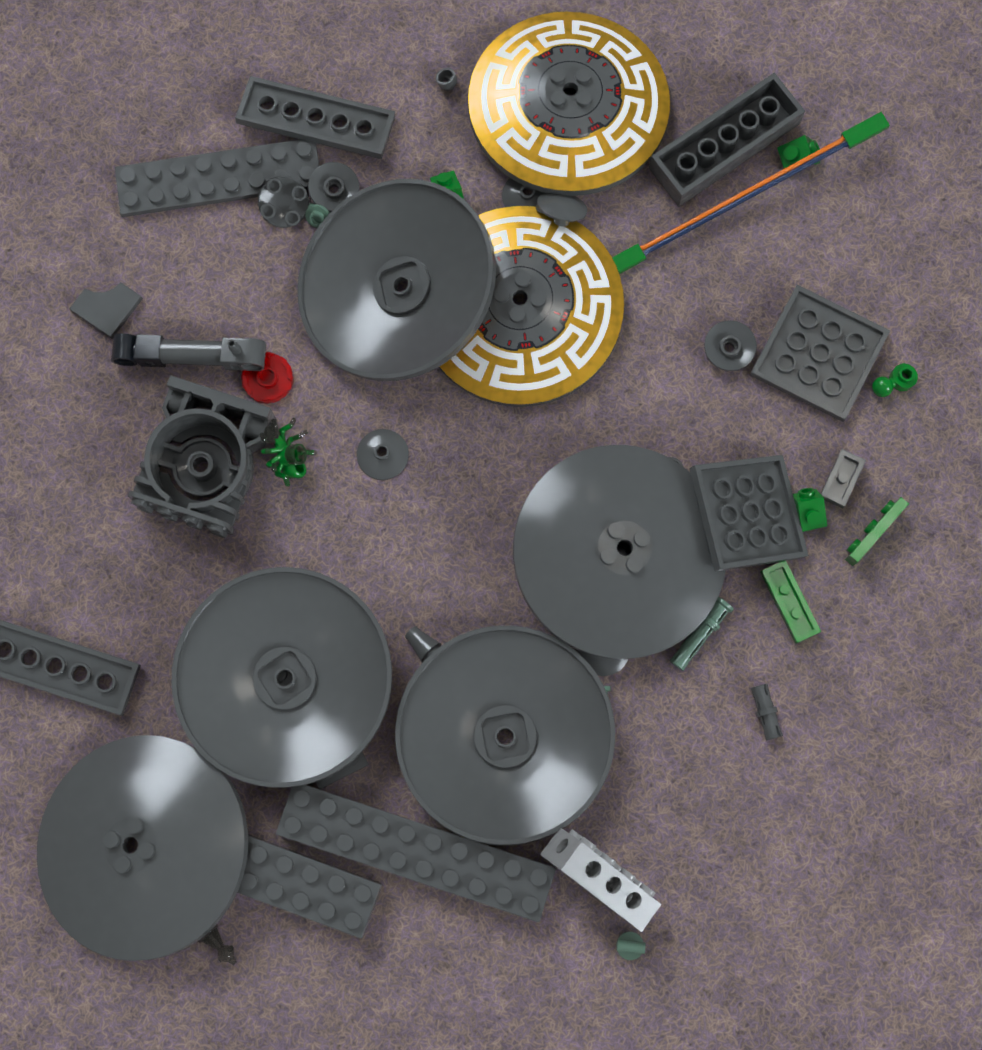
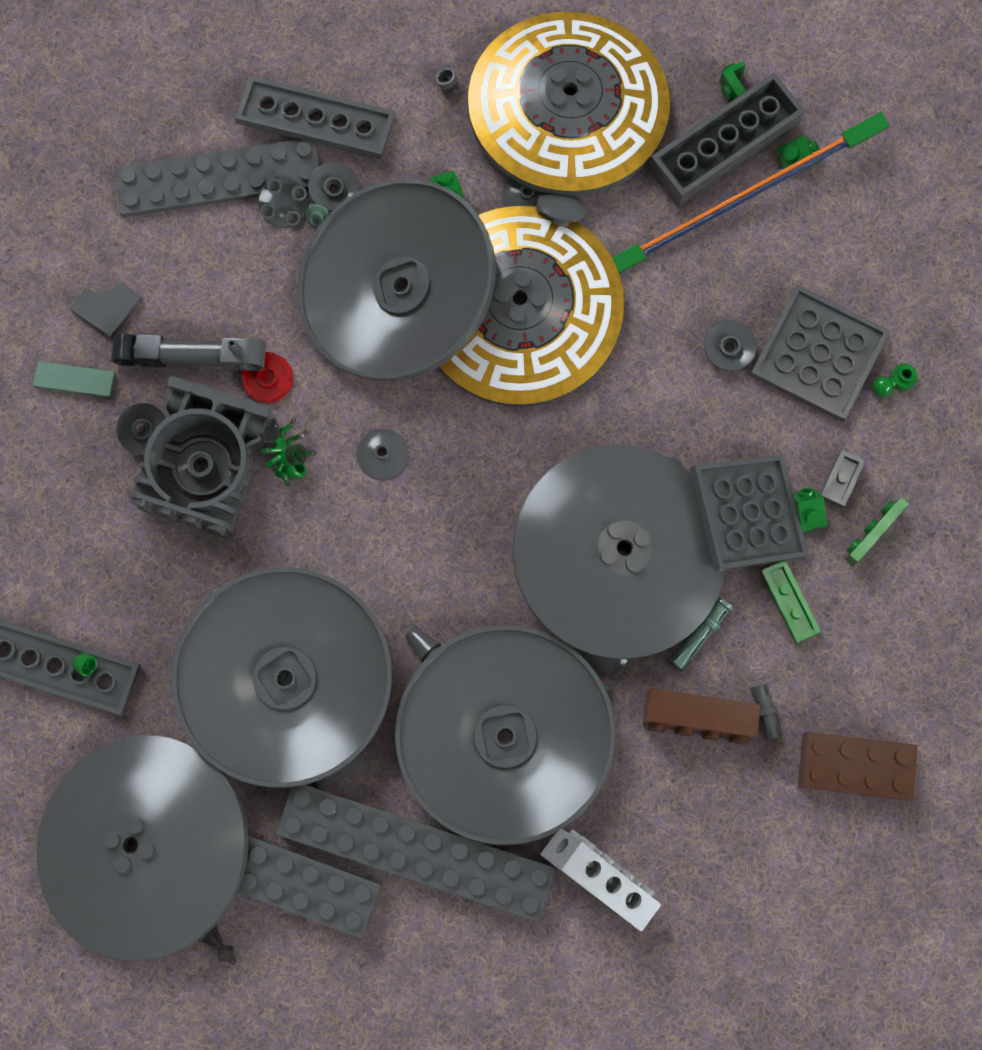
(74, 379): none -> sand green tile
(85, 659): none -> green hinge
(126, 425): none -> dark grey dish
(630, 946): sand green plate -> none
(702, 715): none -> reddish brown brick
(730, 84): none -> green bracket
(857, 766): none -> reddish brown brick

